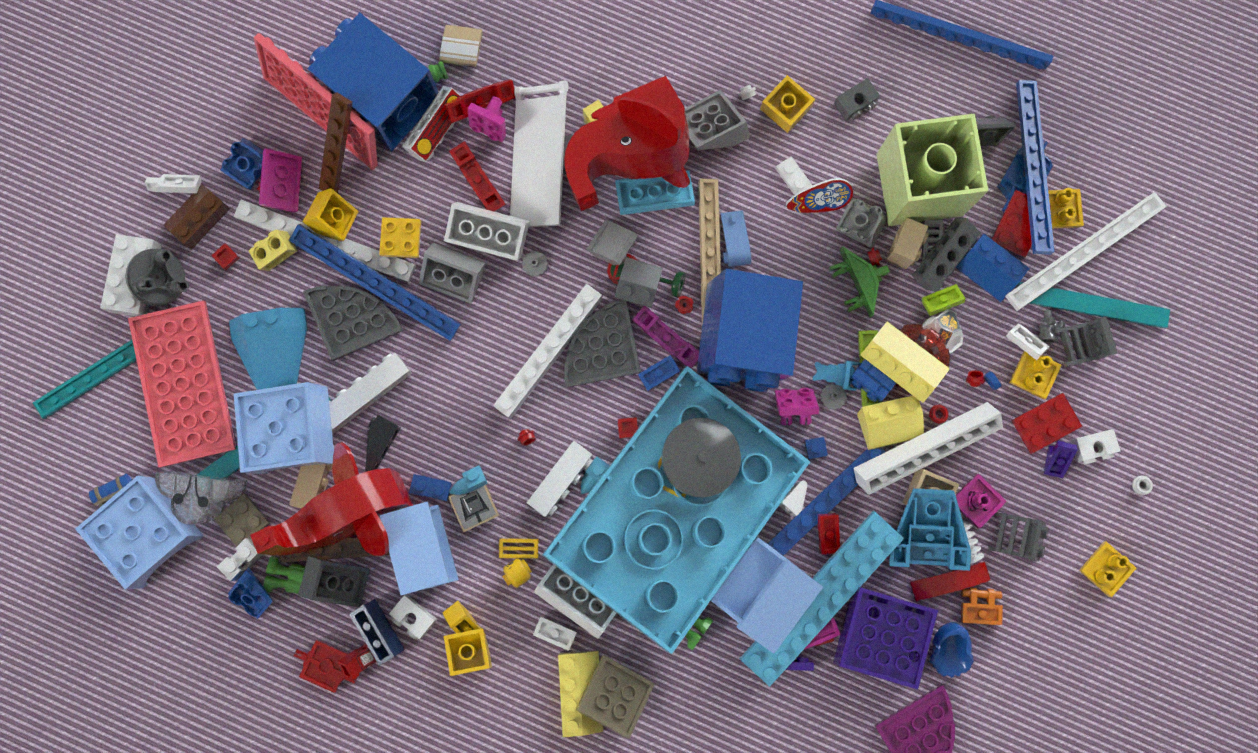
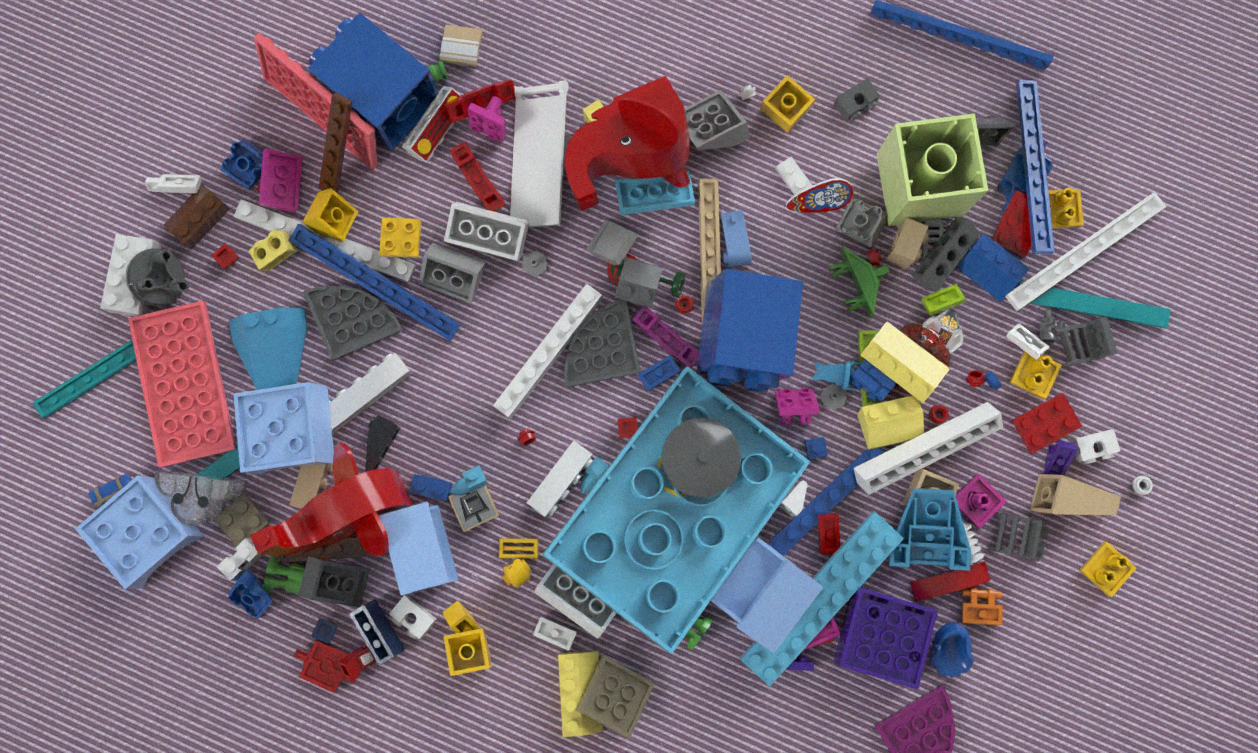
(324, 631): none -> dark blue plate
(1071, 497): none -> tan slope

